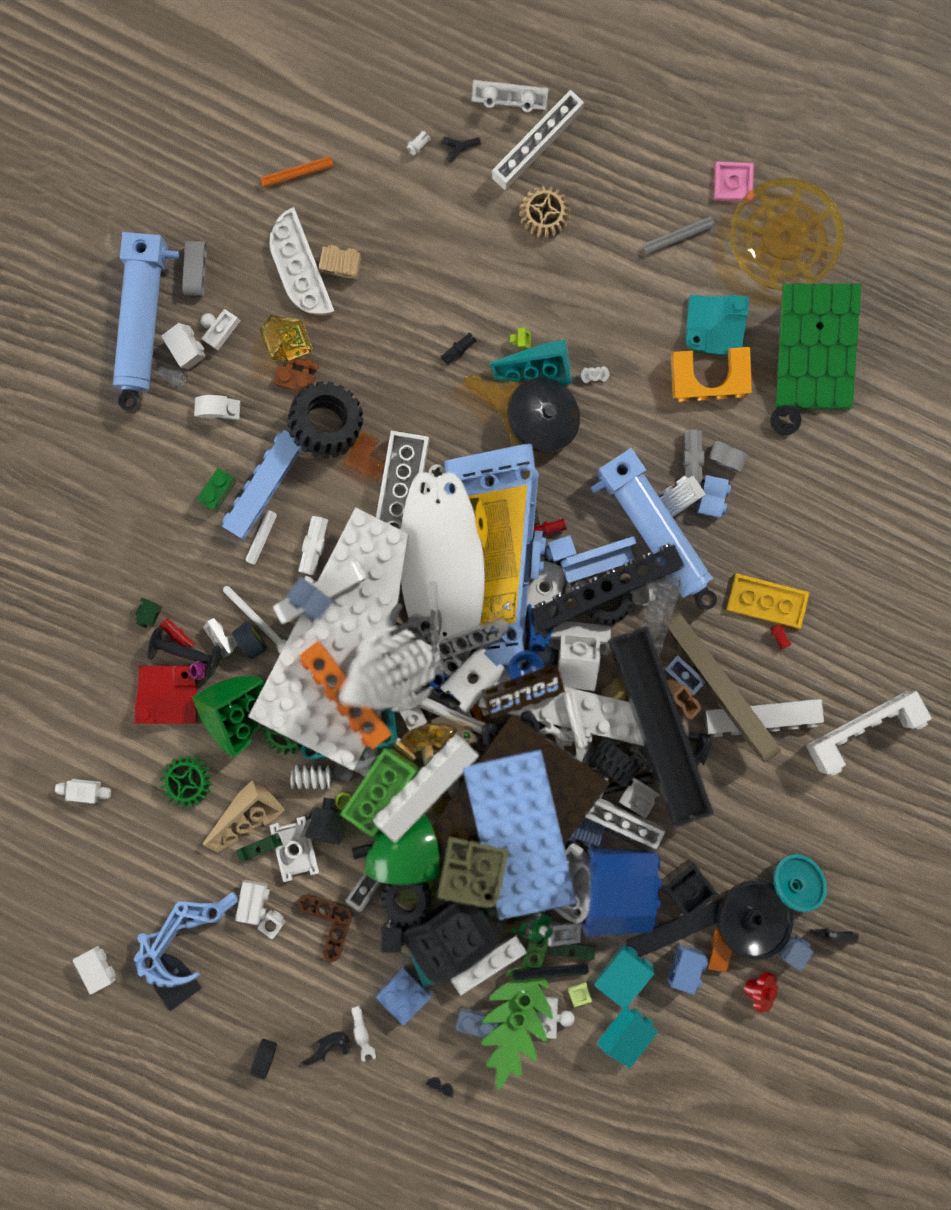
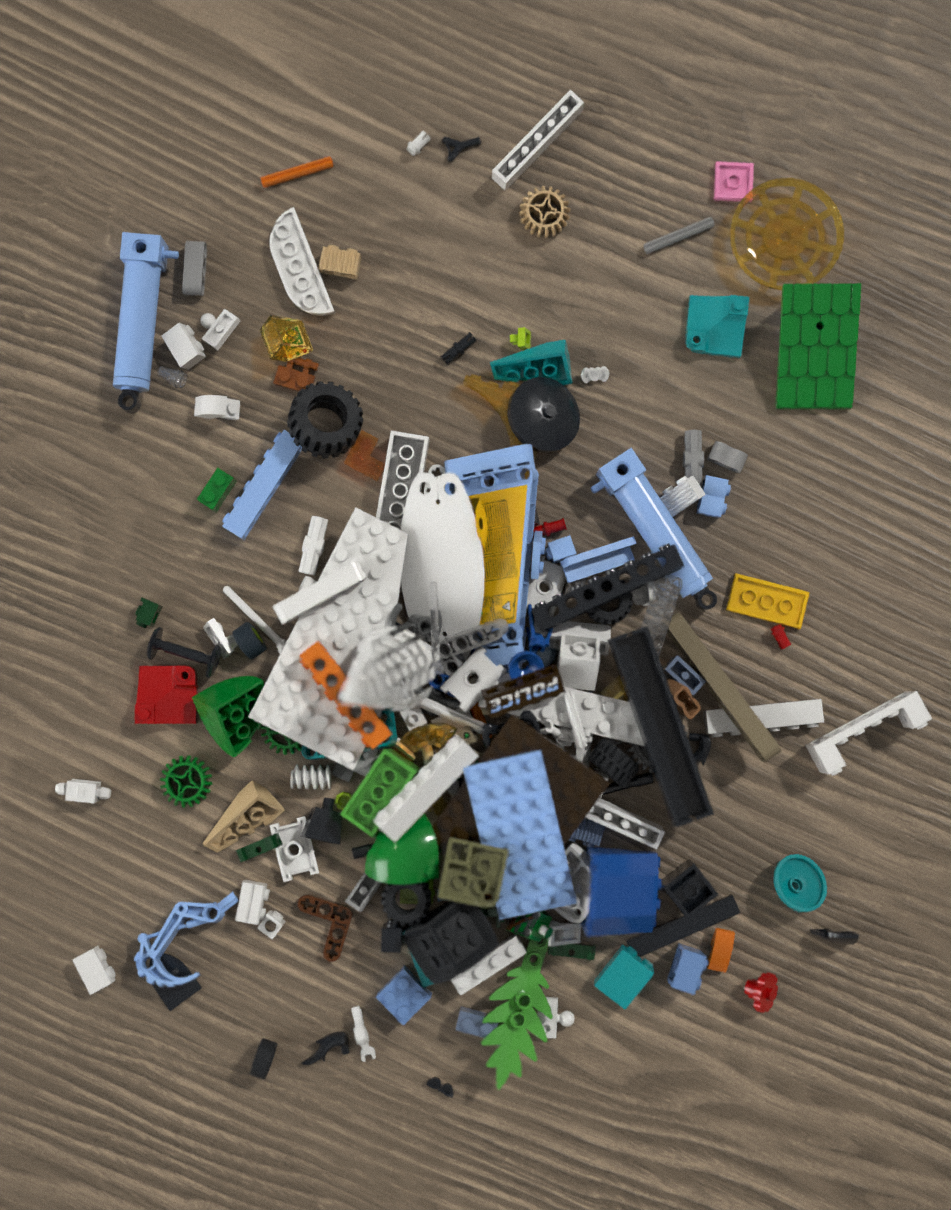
(176, 634): red pin -> none
(198, 670): magenta plate -> none
(261, 537): white axle -> none
(310, 599): sand blue brick -> none
(509, 94): white plate -> none
(552, 971): black axle -> none
(579, 994): yellowish green tile -> none
(628, 1036): teal brick -> none
(639, 798): white plate -> none
(736, 382): light orange arch -> none
(754, 920): black dish -> none
(787, 428): black gear -> none
(796, 952): sand blue brick -> none

